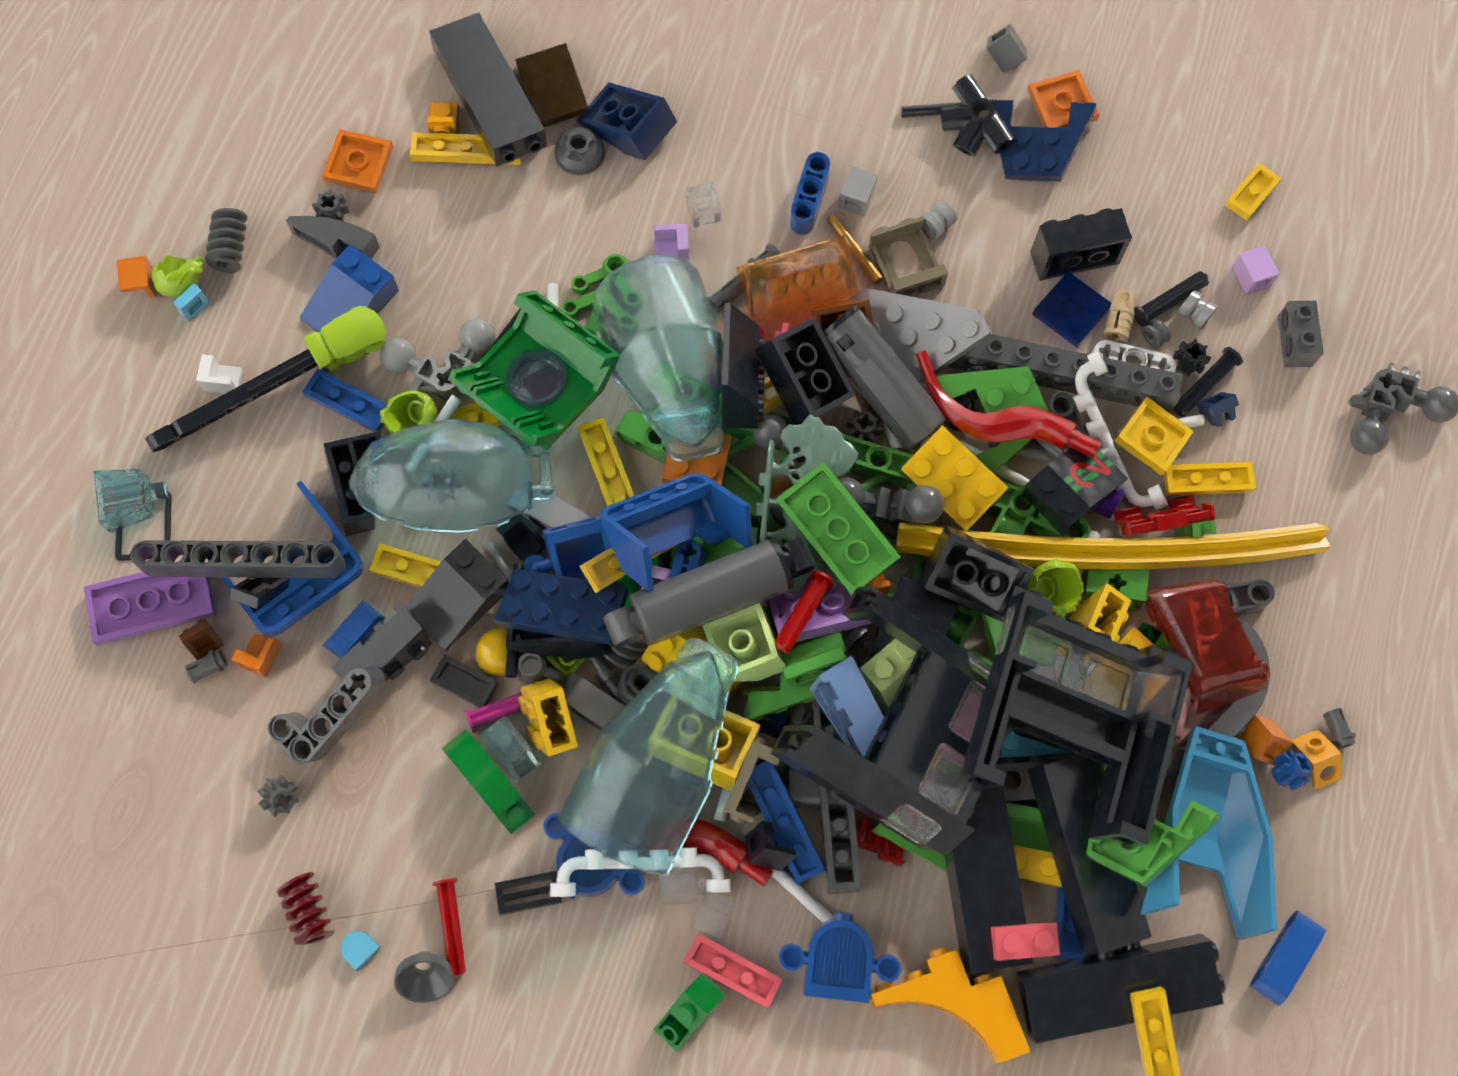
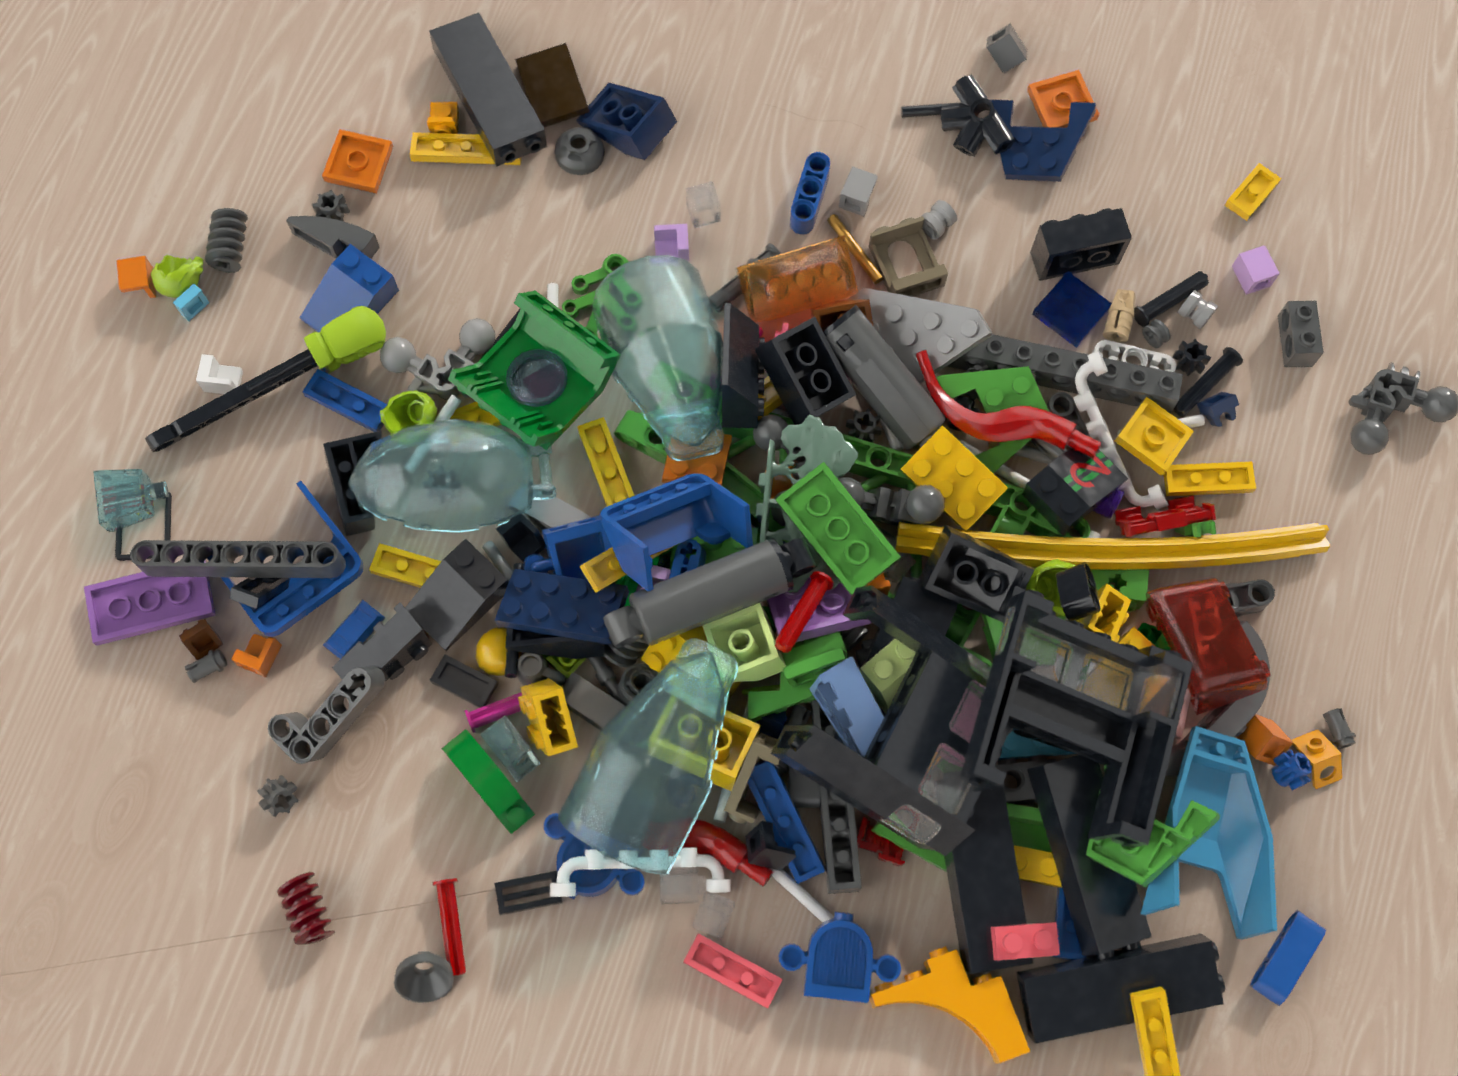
(358, 948): medium azure tile -> none
(689, 1012): green slope -> none
(1078, 592): none -> black beam

